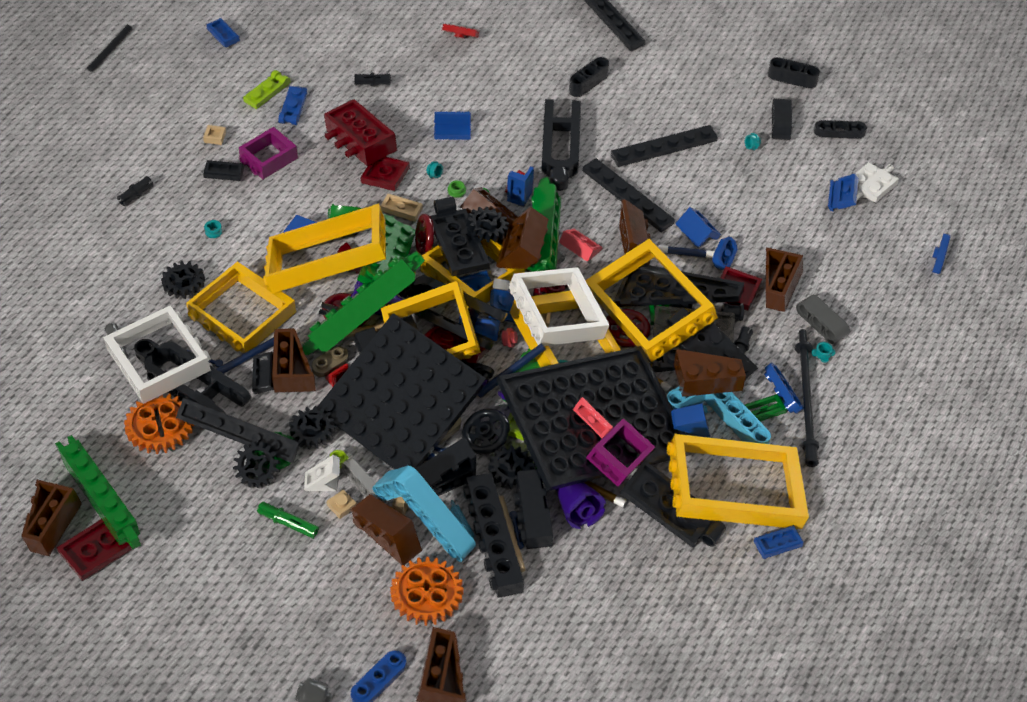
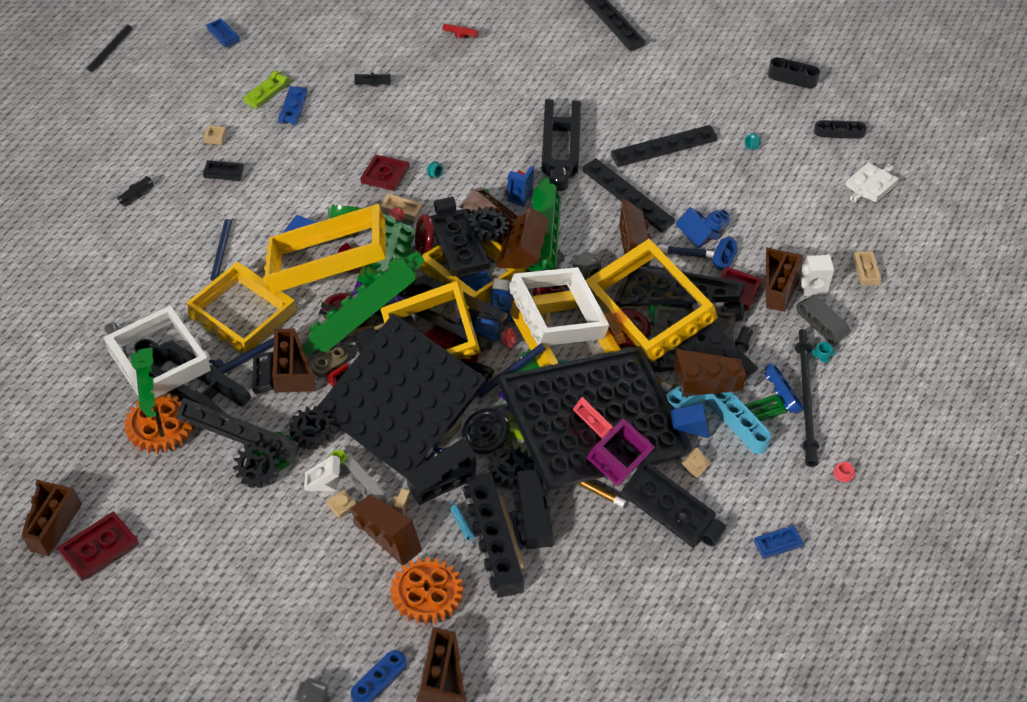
(99, 492): green hinge -> none
(142, 363): none -> green piece
(183, 279): black gear -> none
(213, 233): teal bush -> none
(221, 249): none -> dark blue bar
(279, 516): green axle -> none
(287, 153): magenta window -> none
(359, 132): dark red piece -> none
(396, 213): none -> coral plate
(429, 508): medium azure beam -> none
(452, 125): blue panel -> none
(456, 189): bright green plate -> none
(579, 244): coral slope -> none
(581, 504): dark purple cone -> none
(587, 264): none -> dark grey head
(589, 77): black beam -> none
(614, 323): none -> clear orange plate
(696, 462): none -> tan plate
(718, 220): none -> blue plate
(733, 511): yellow window -> none
(781, 119): black beam -> none
(816, 275): none -> white brick
(843, 192): blue plate -> none
(844, 472): none -> coral plate
(867, 268): none -> tan plate
(940, 253): blue plate -> none

